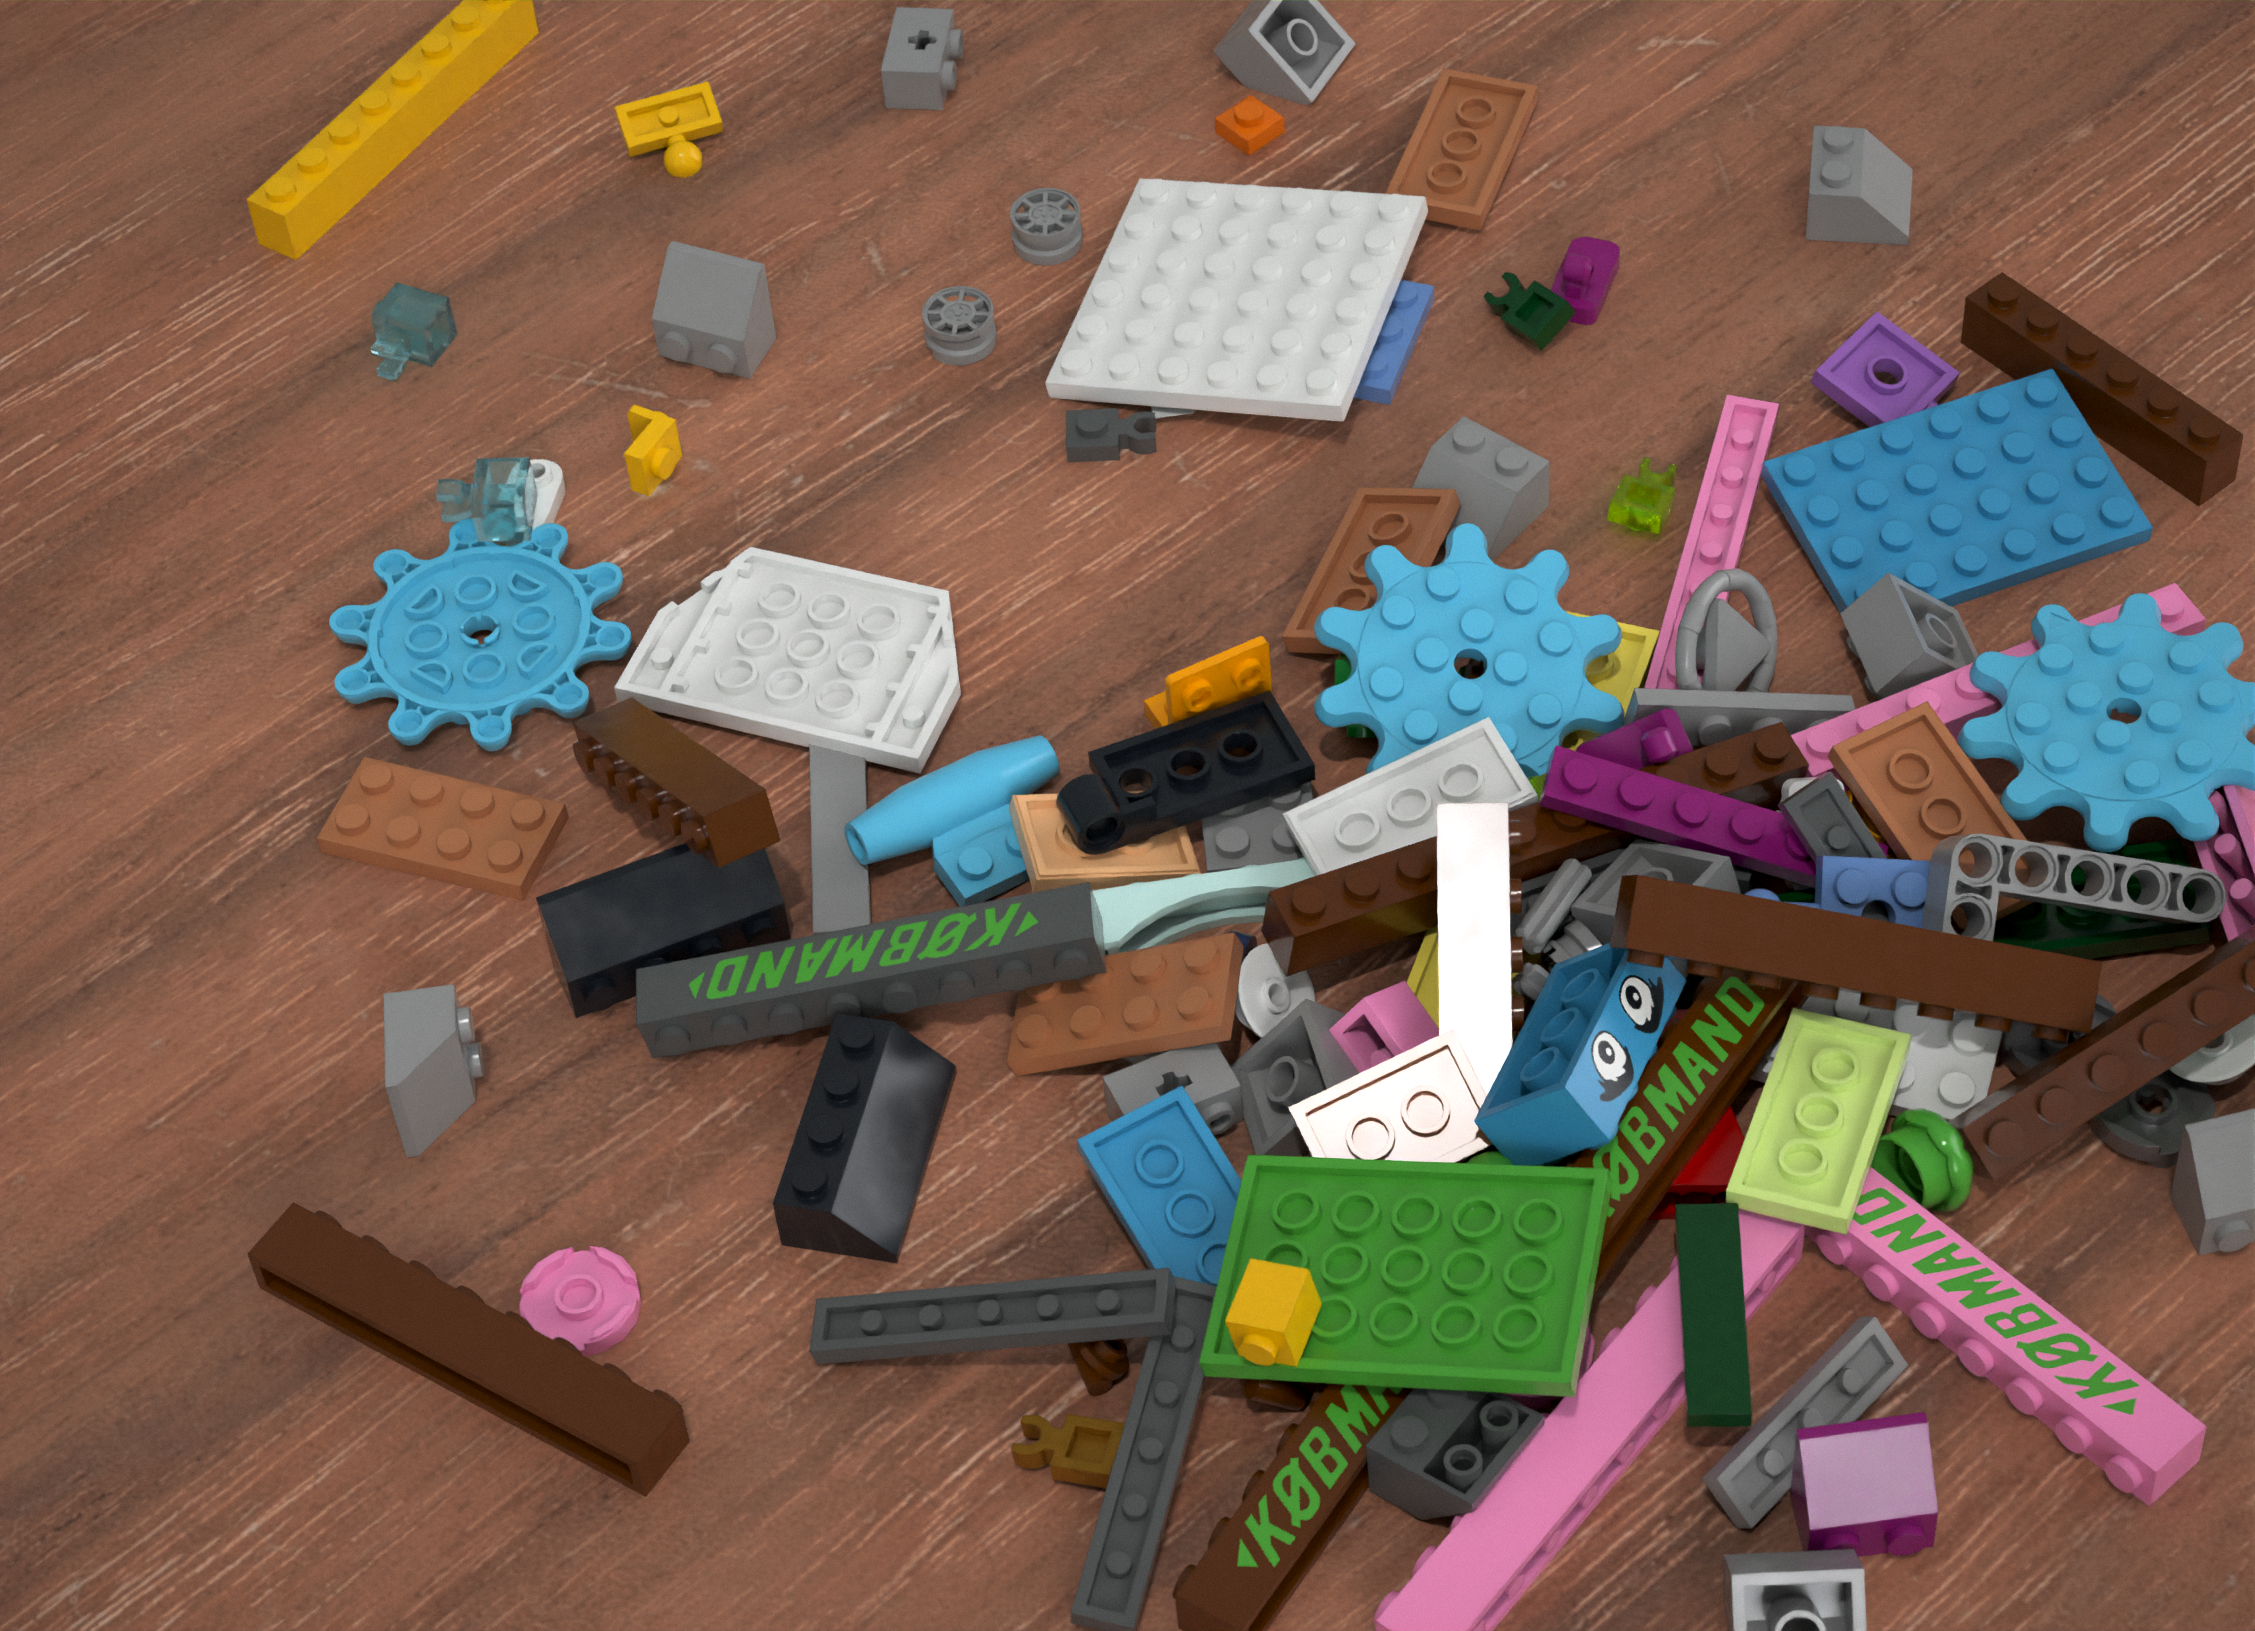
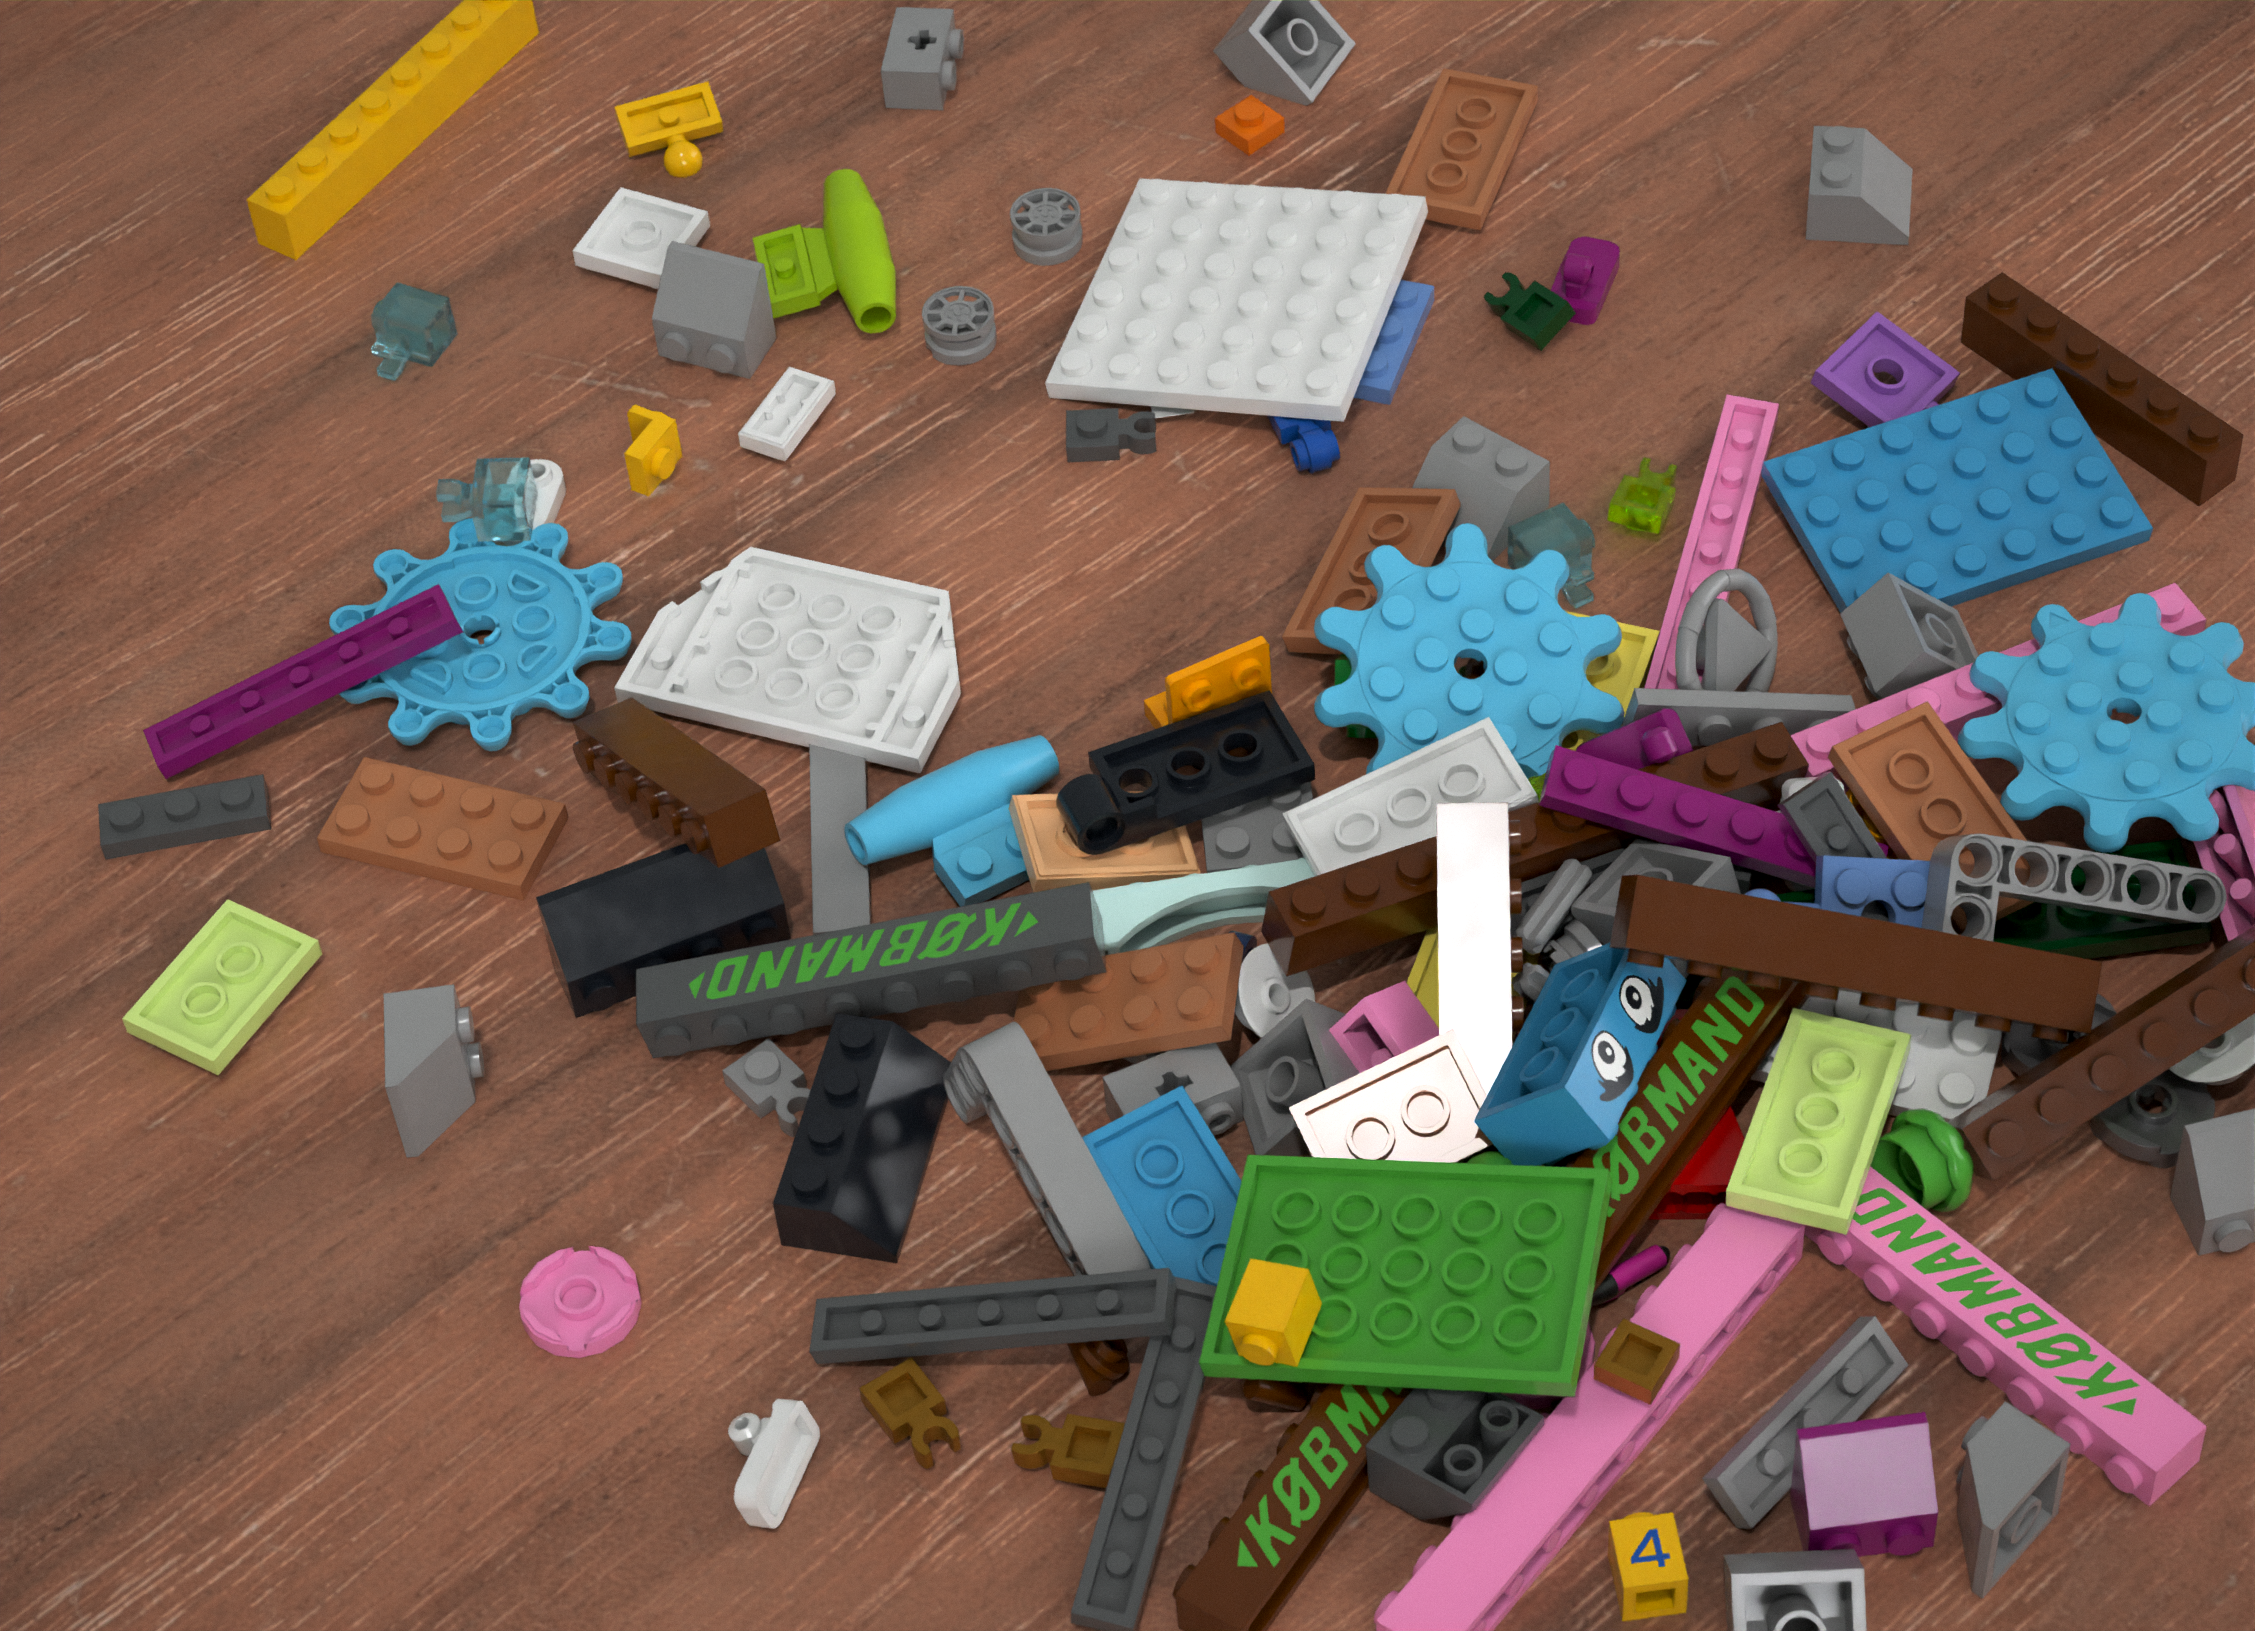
(184, 816): none -> dark grey plate
(222, 986): none -> yellowish green plate
(302, 681): none -> magenta plate
(471, 1348): reddish brown brick -> none
(634, 235): none -> white plate
(769, 1082): none -> light grey plate
(776, 1461): none -> white piece
(787, 413): none -> white plate
(843, 255): none -> lime plate
(910, 1405): none -> pearl gold plate
(1009, 1083): none -> light grey beam
(1309, 442): none -> blue plate
(1558, 531): none -> clear light blue brick
(1630, 1272): none -> dark pink piece
(1636, 1361): none -> pearl gold plate
(1647, 1566): none -> yellow brick
(1713, 1315): dark green tile -> none
(2006, 1491): none -> light grey slope

